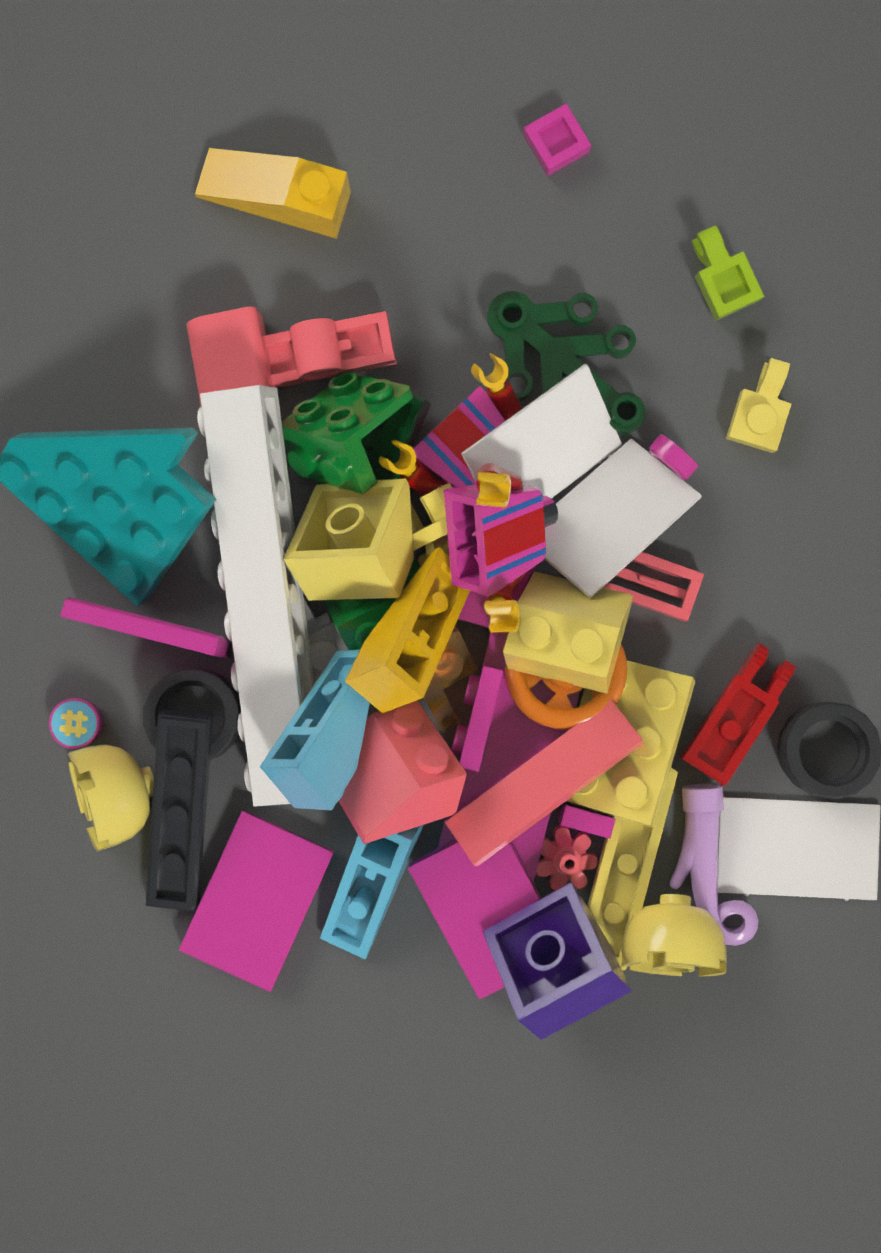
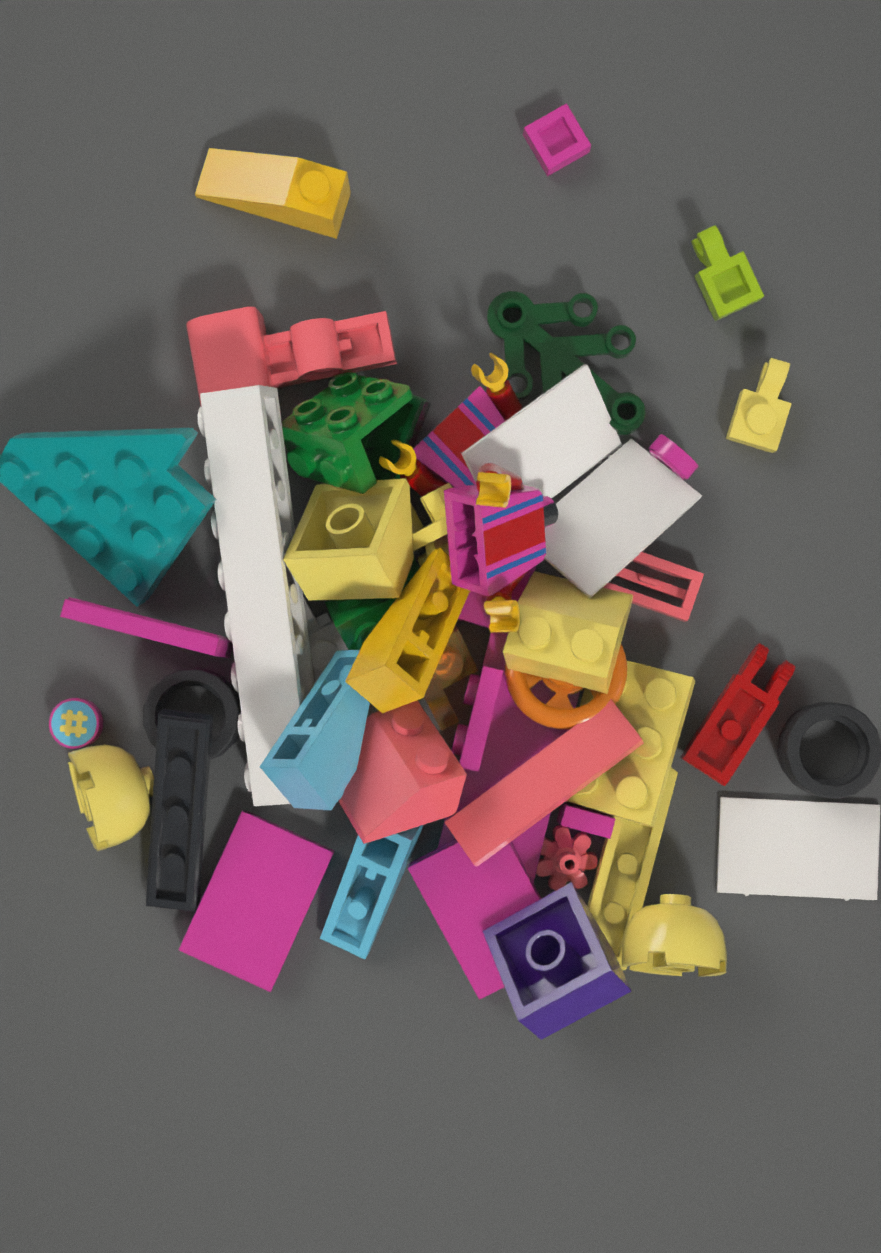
(700, 858): lavender plant -> none

